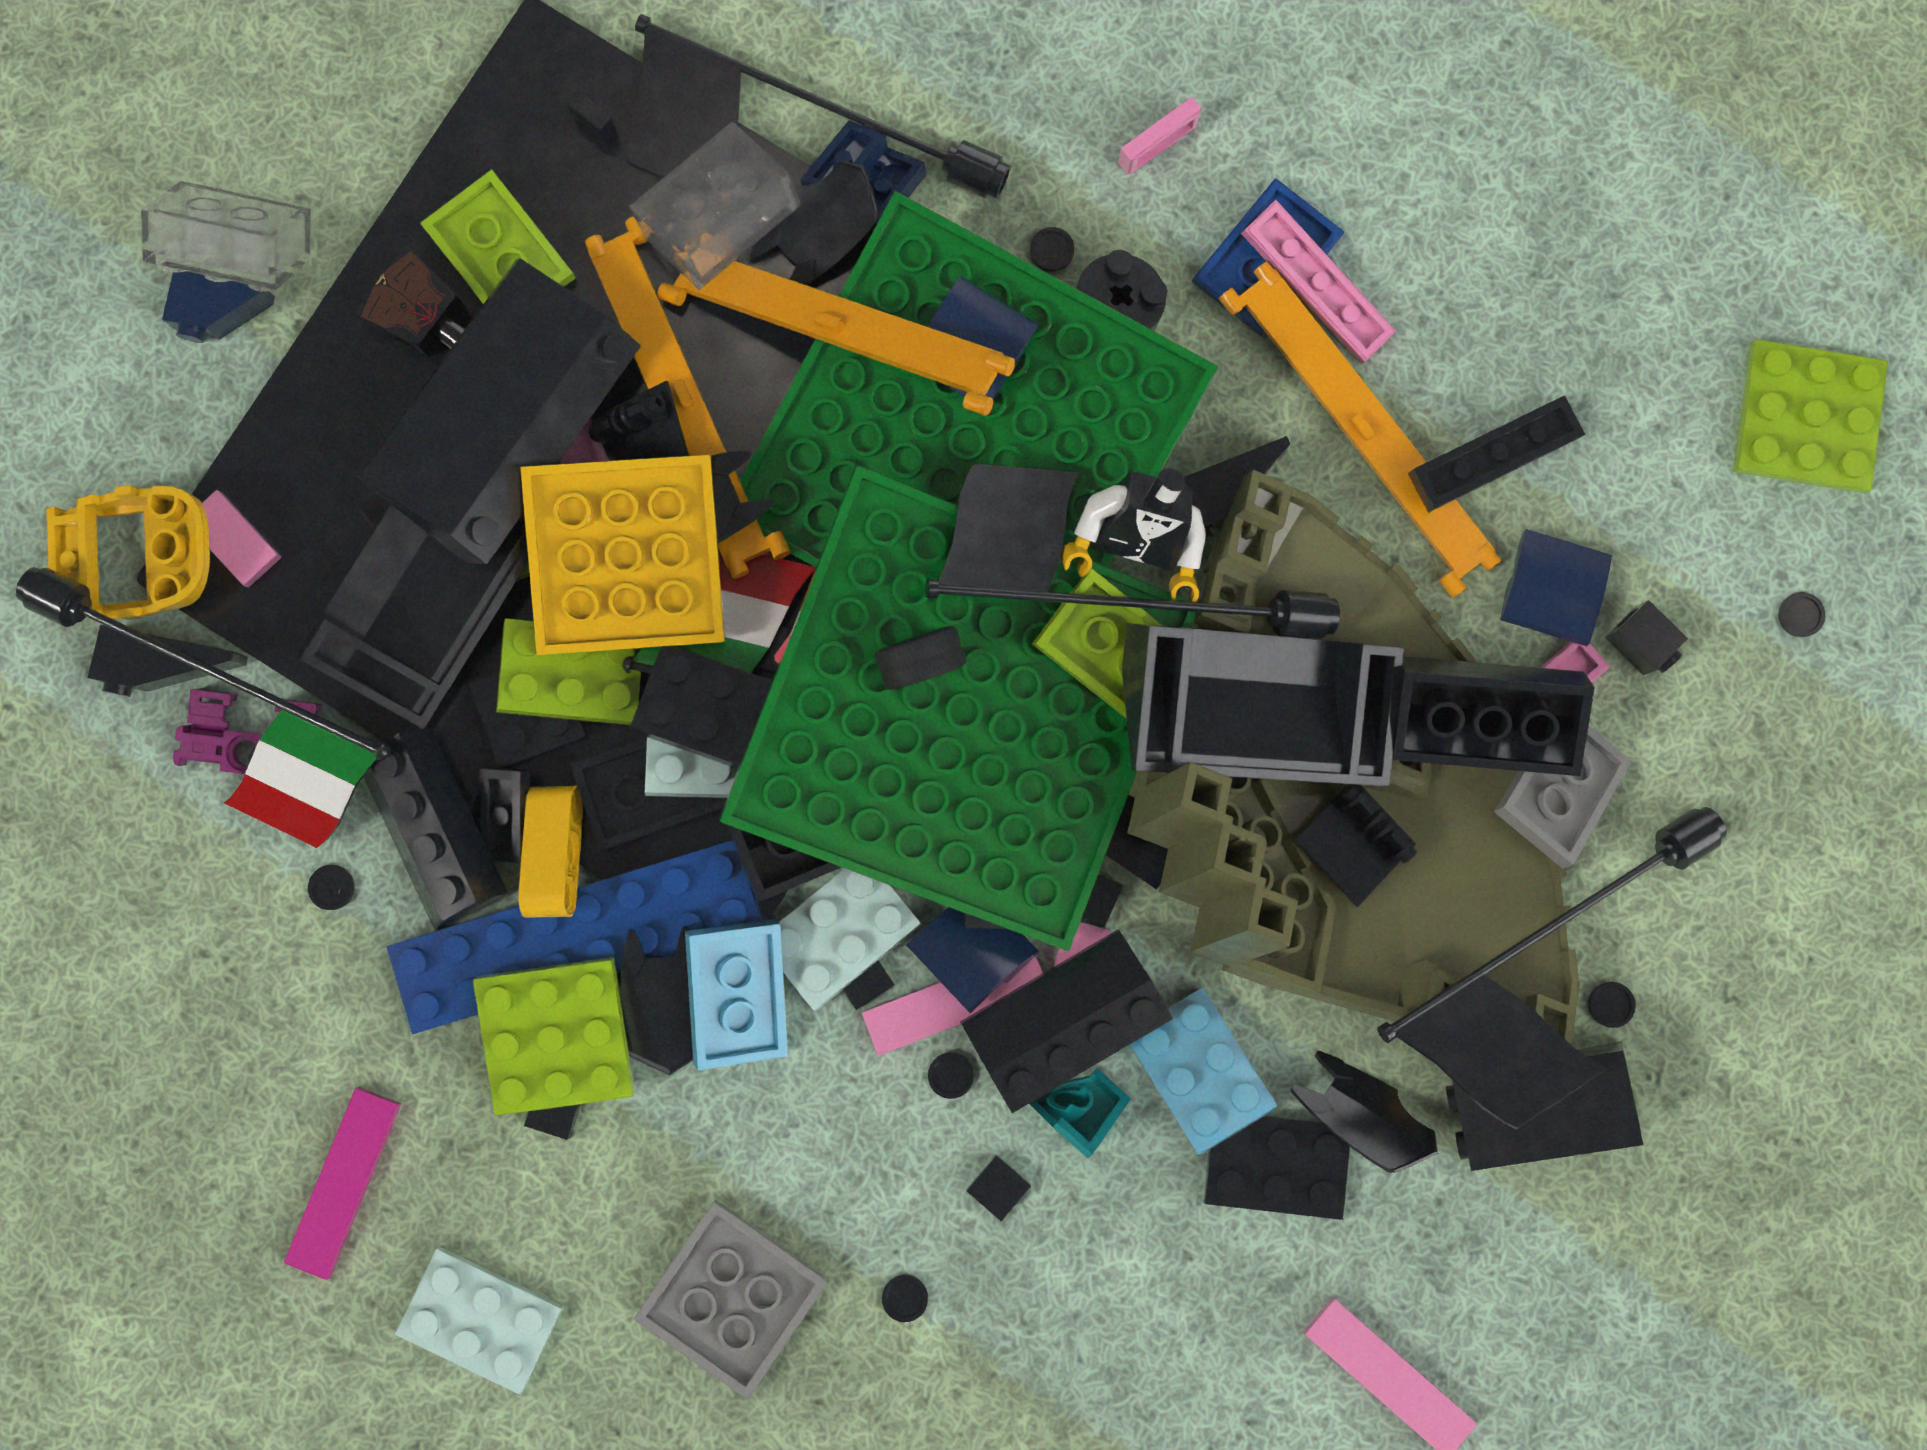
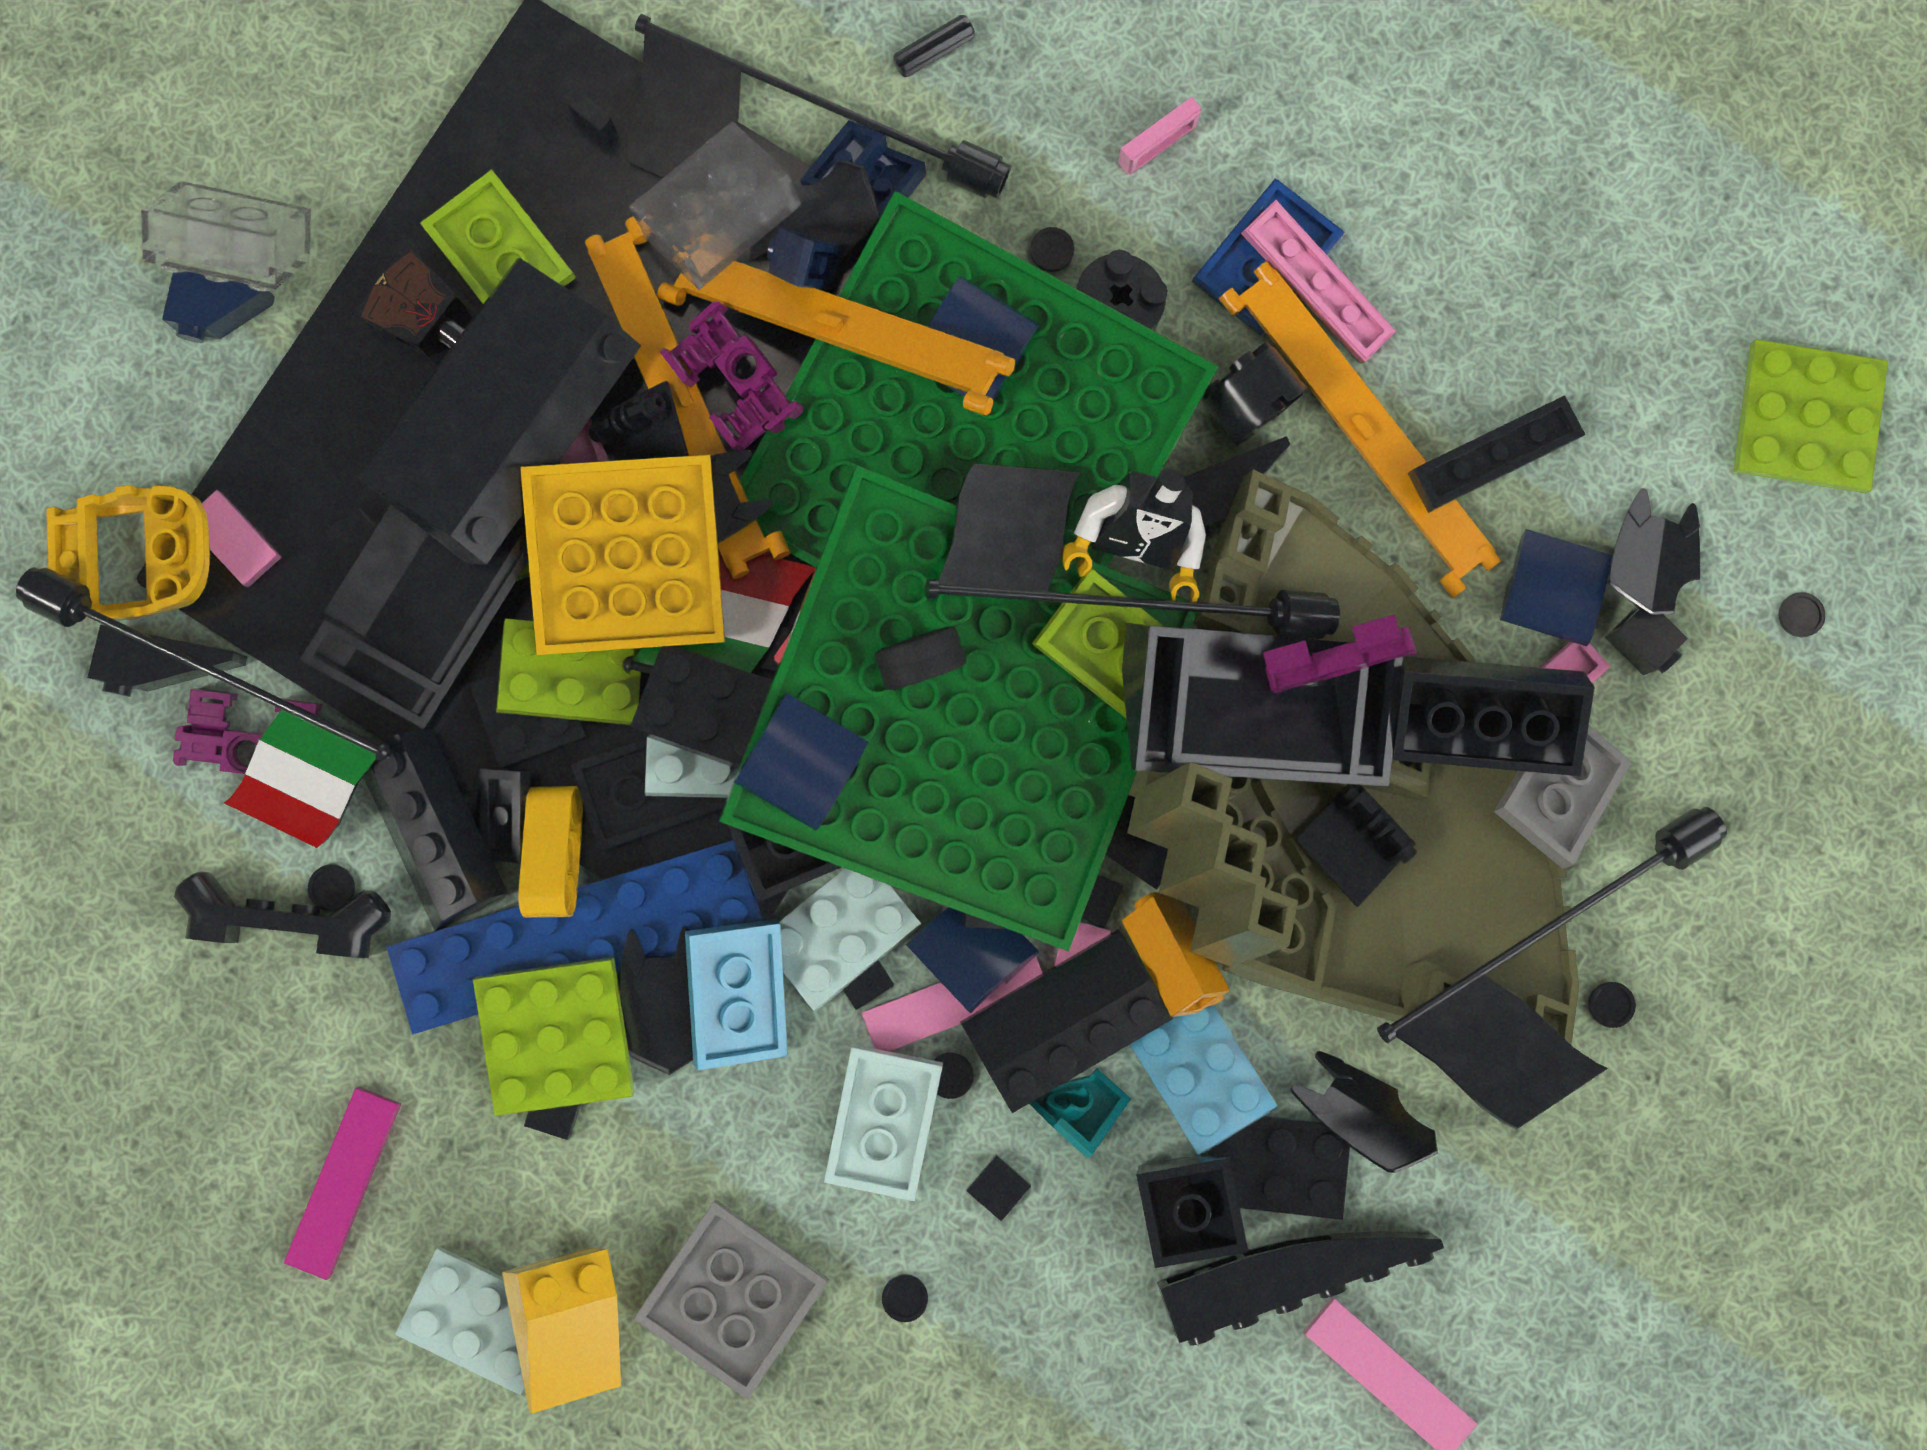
(218, 919): none -> black plate
(565, 1327): none -> yellow slope
(721, 343): none -> magenta piece
(801, 762): none -> dark blue slope
(804, 259): none -> dark blue slope
(883, 1122): none -> light aqua plate
(934, 45): none -> black axle
(1163, 938): none -> light orange brick
(1191, 1209): none -> black slope
(1252, 393): none -> black brick
(1281, 1276): none -> black slope
(1374, 644): none -> magenta piece
(1585, 1122): black slope -> none
(1655, 557): none -> black shield

